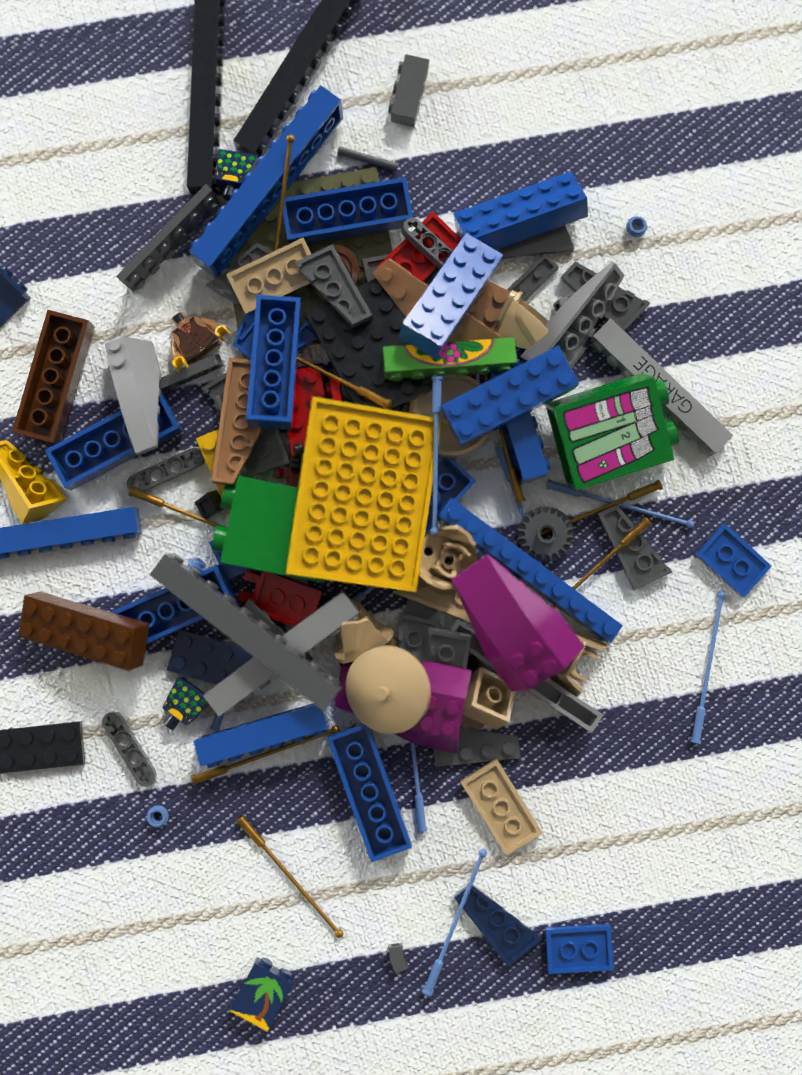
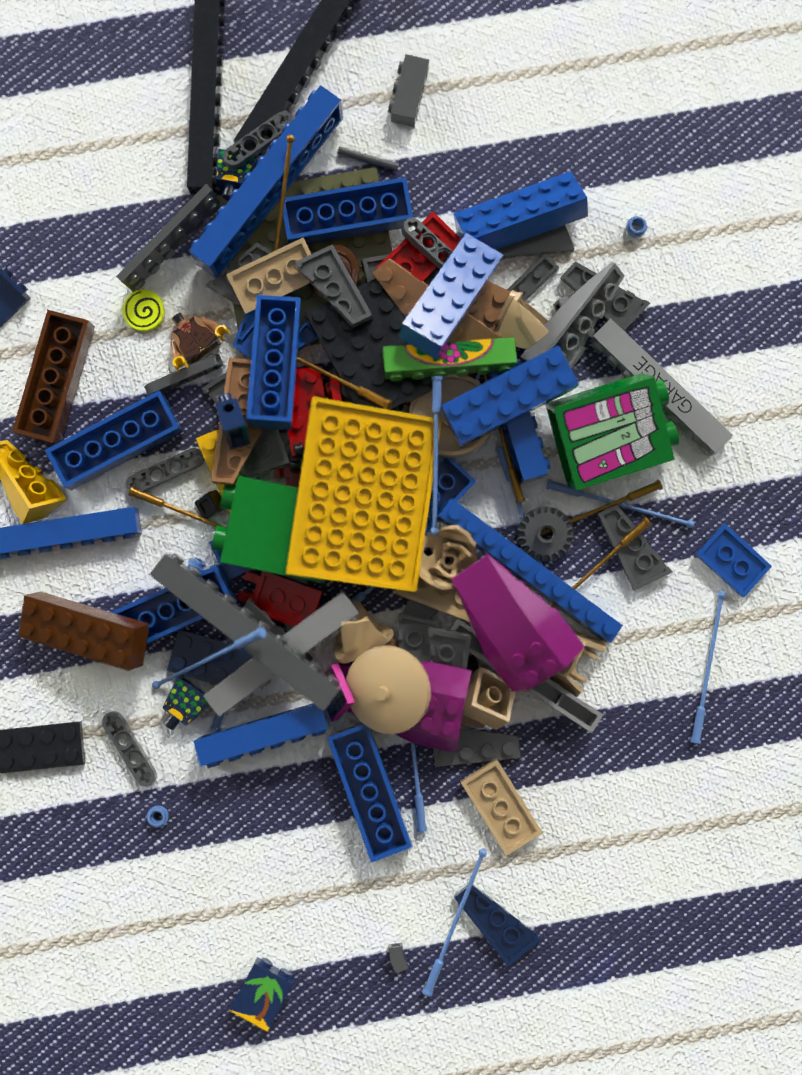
(136, 383): light grey wedge -> none
(143, 310): none -> neon yellow tile
(223, 769): pearl gold piece -> none
(232, 421): none -> dark blue torso
(255, 137): none -> dark grey beam
(260, 633): none -> medium blue piece
(260, 842): pearl gold piece -> none
(343, 699): none -> tile
(579, 948): blue plate -> none

